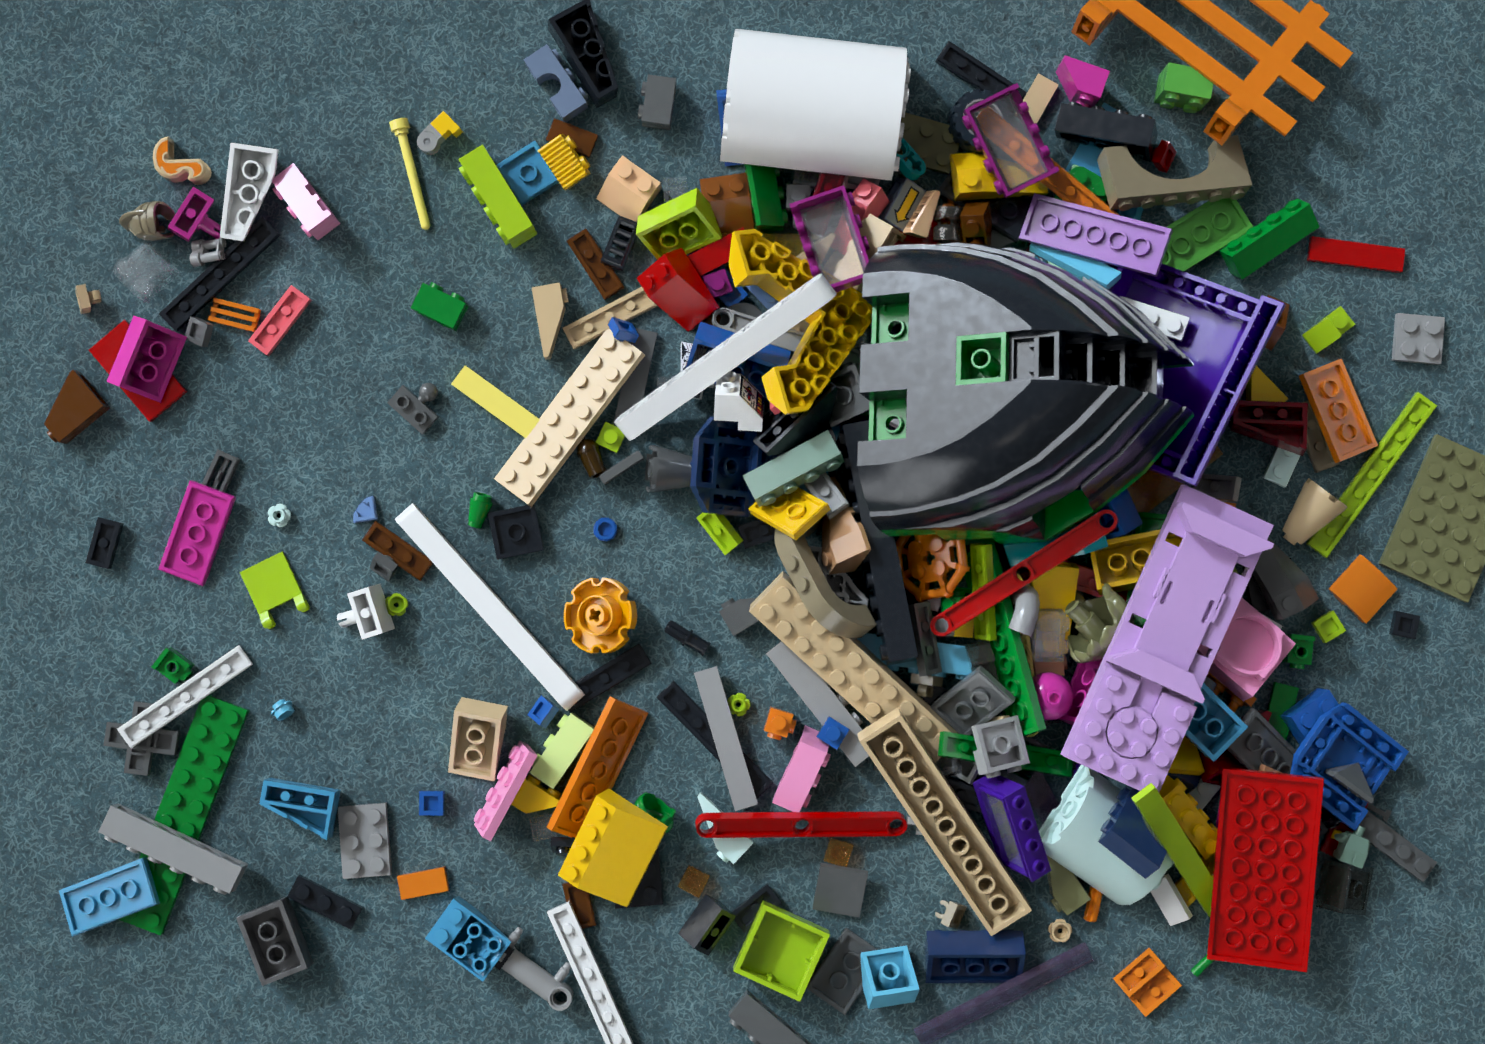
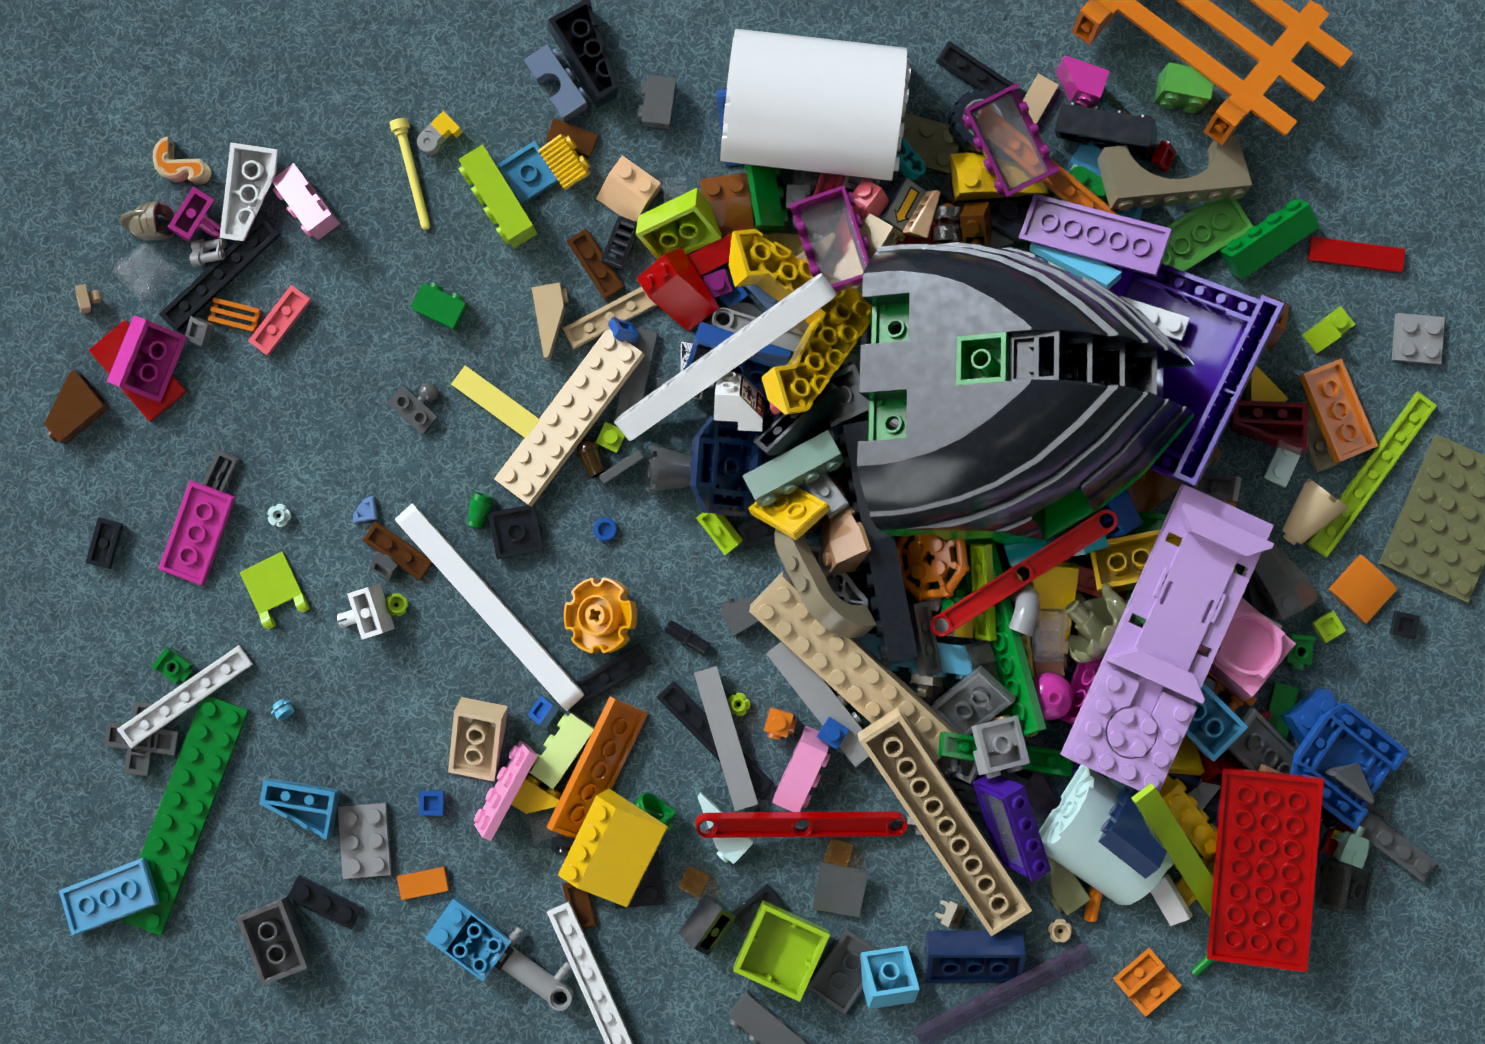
(172, 848): light grey brick -> none

